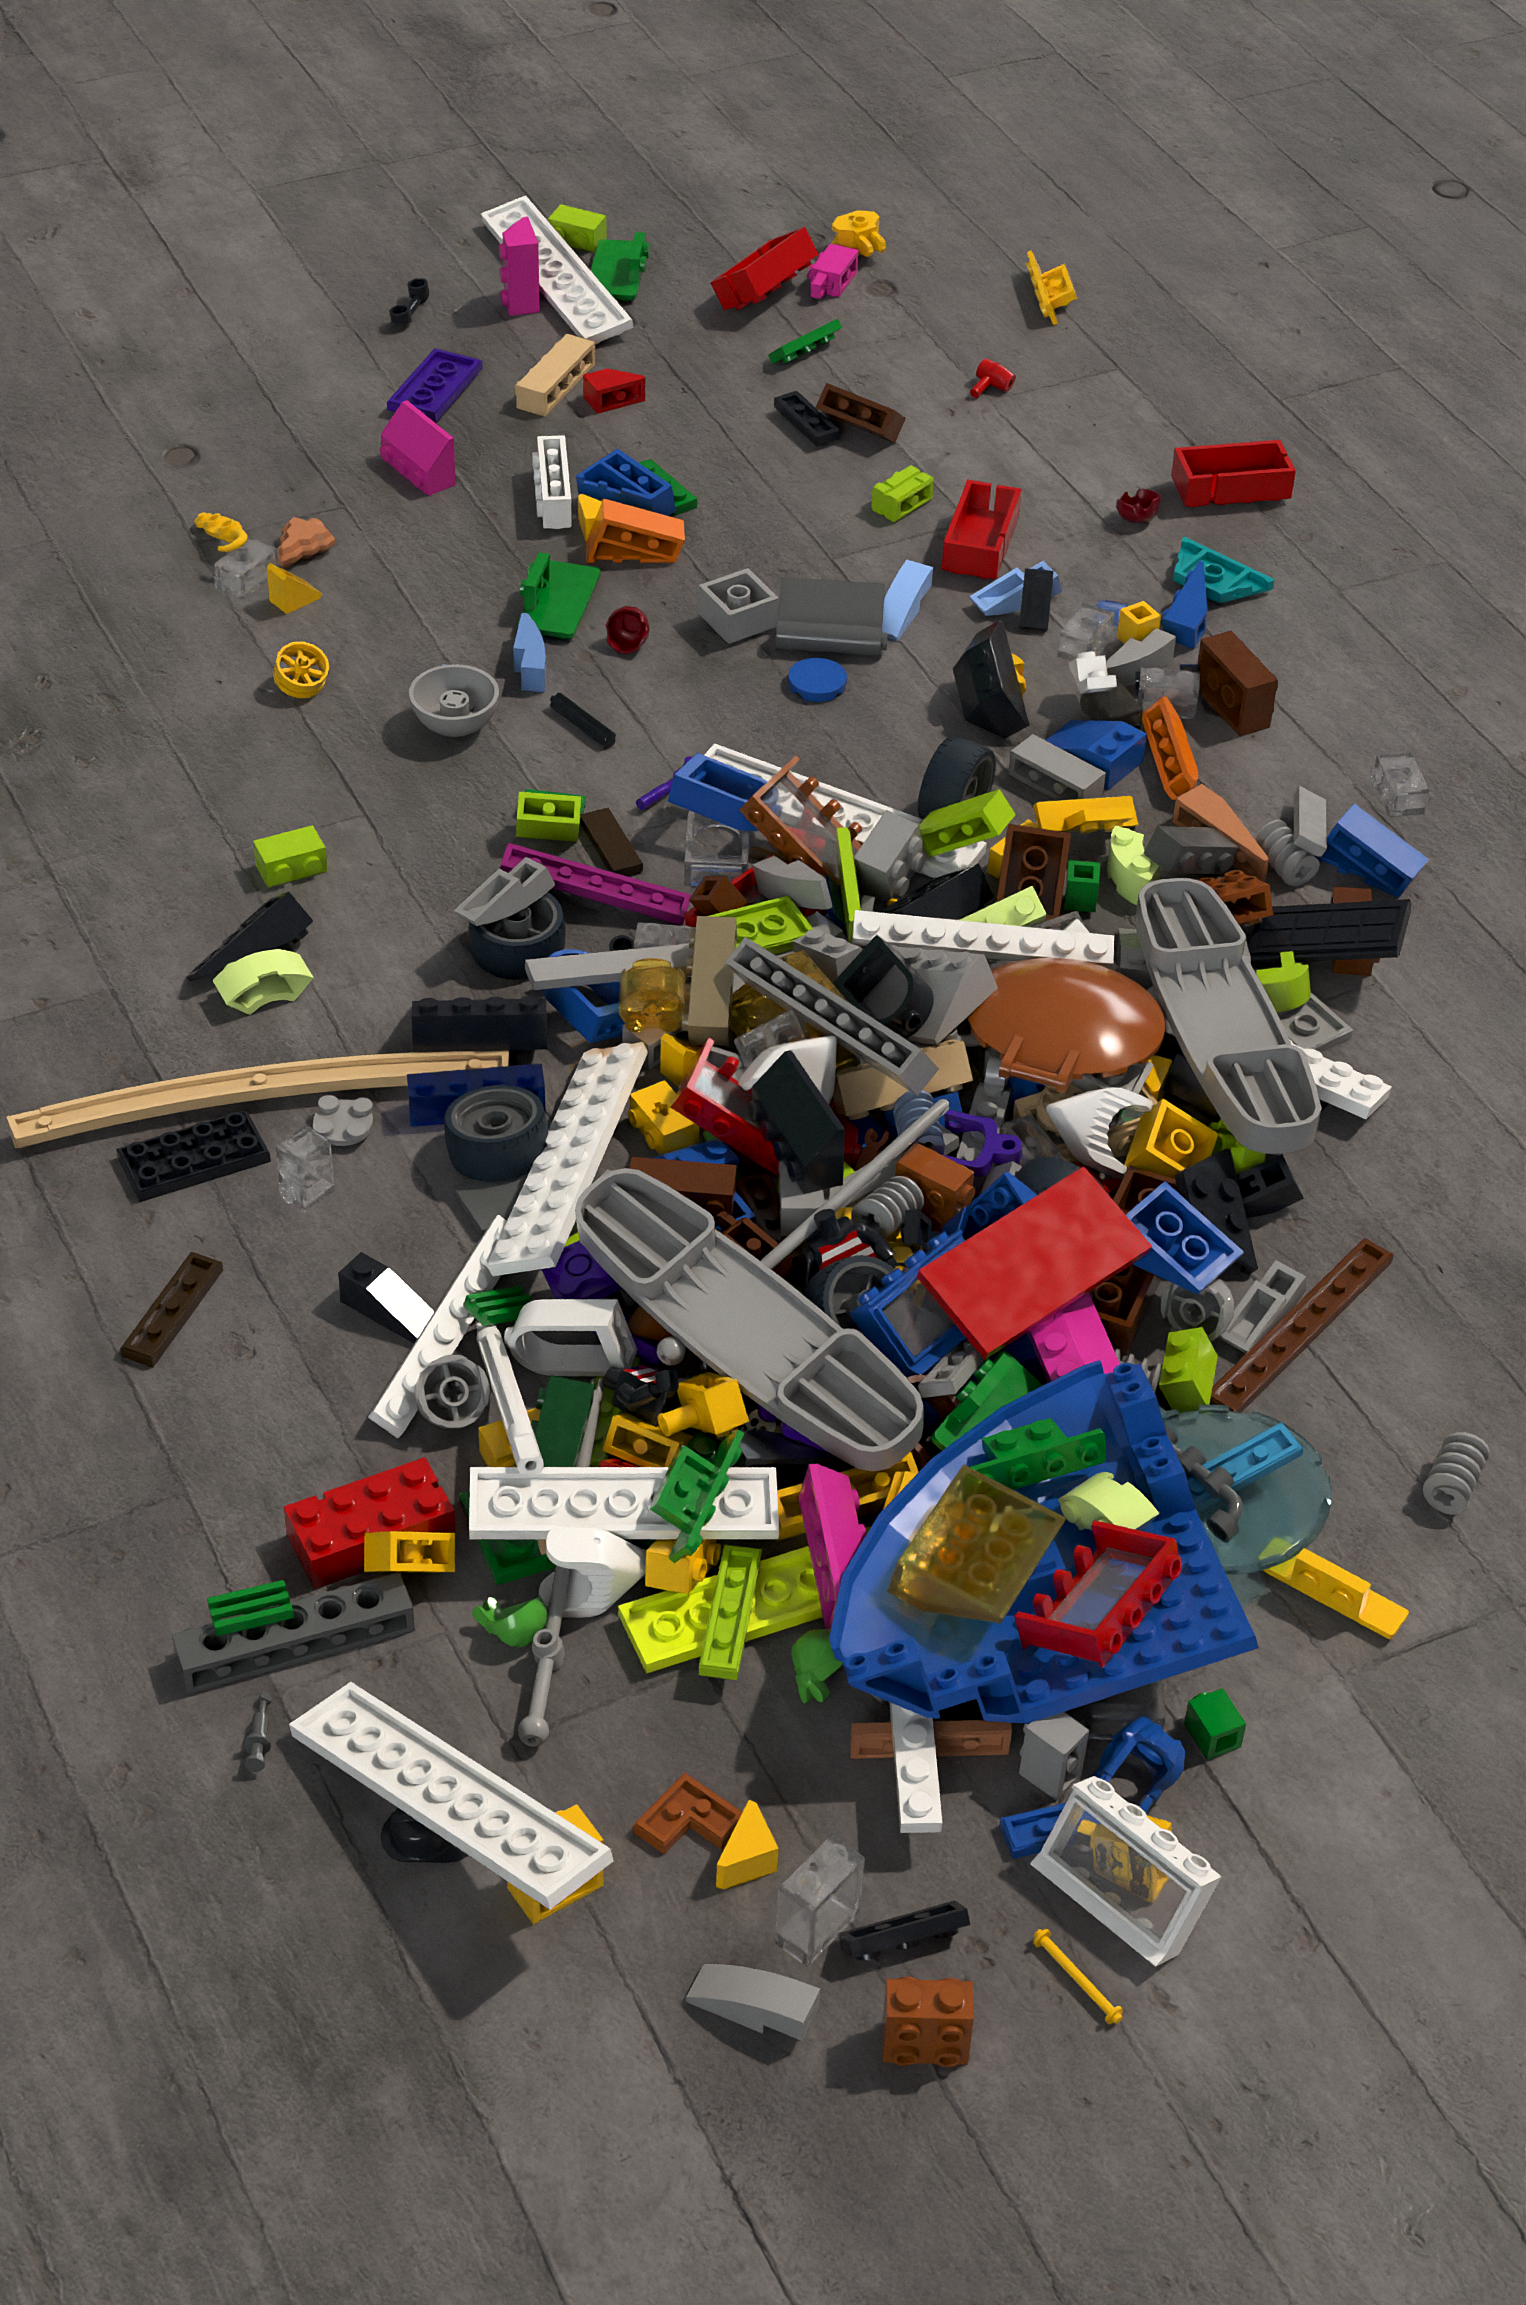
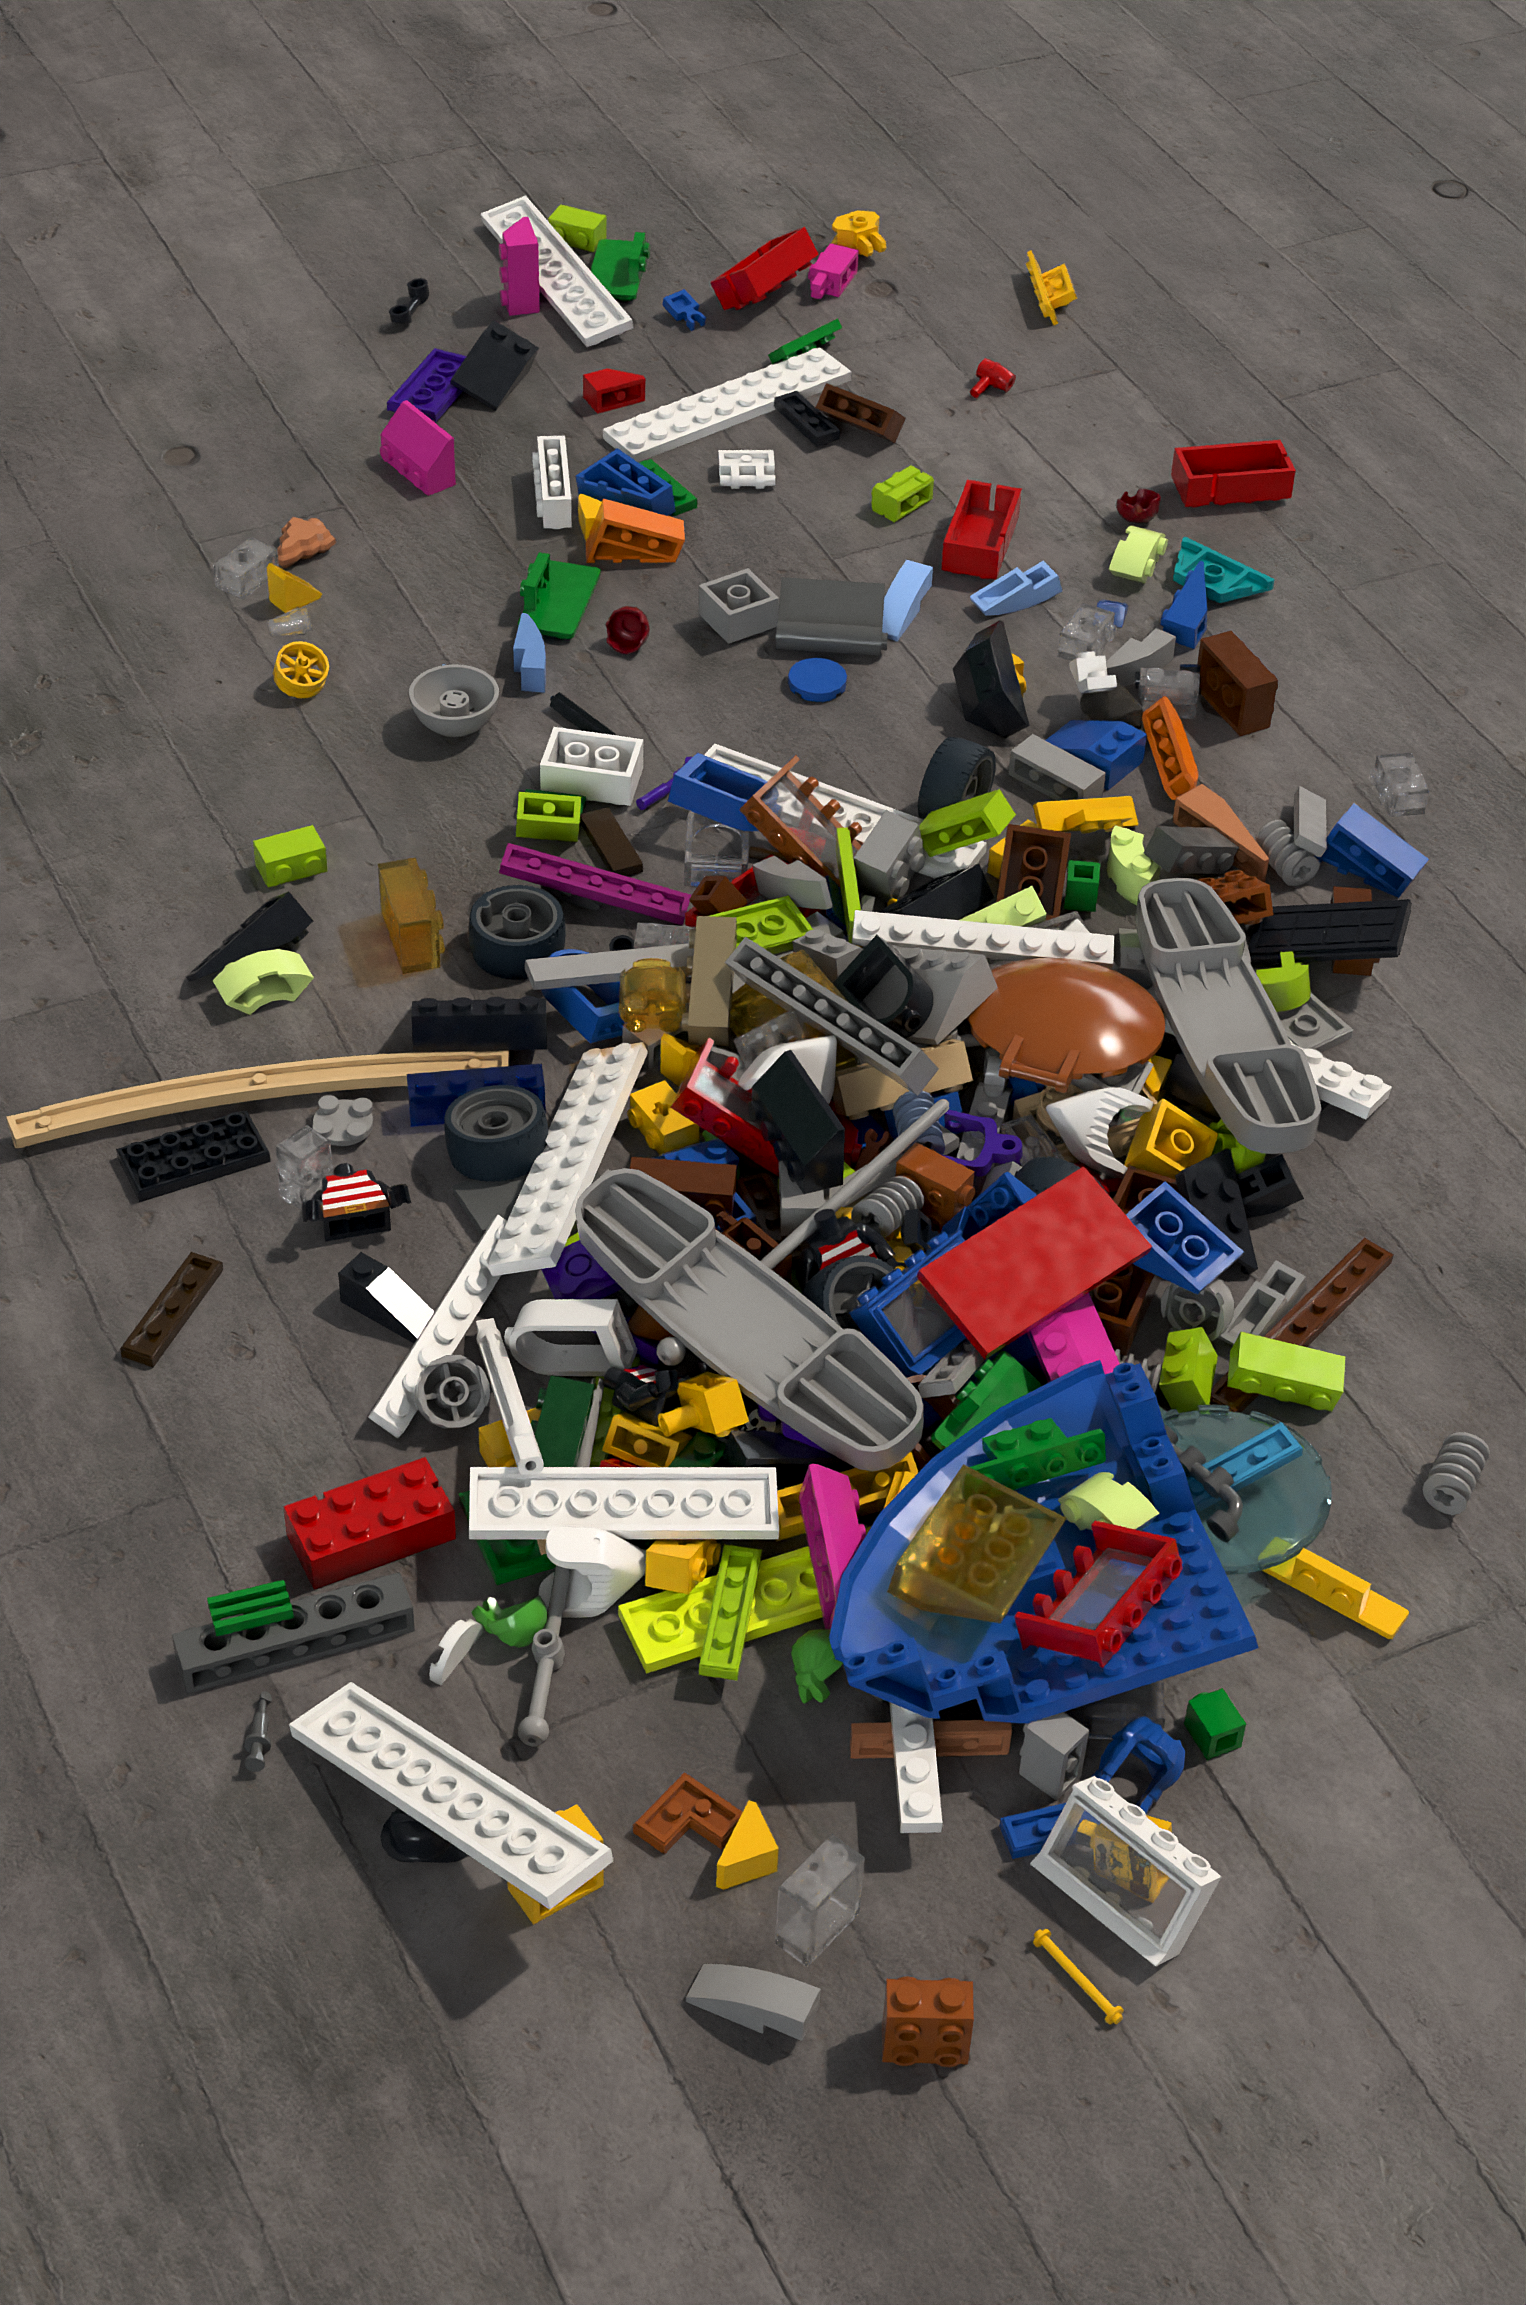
(223, 529): yellow piece -> none
(291, 623): none -> clear cone
(353, 1203): none -> torso
(409, 1552): yellow brick -> none
(410, 915): none -> clear yellow brick
(456, 1644): none -> white tile
(495, 365): none -> black slope
(497, 1305): green tile -> none
(506, 893): light grey slope -> none
(555, 375): tan brick -> none
(592, 765): none -> white brick
(684, 307): none -> blue plate
(690, 1490): green bracket -> none
(724, 405): none -> white plate
(746, 468): none -> white plate
(904, 1930): black plate -> none
(1036, 599): black plate -> none
(1137, 622): yellow brick -> none
(1138, 554): none -> yellowish green brick
(1286, 1371): none -> lime brick

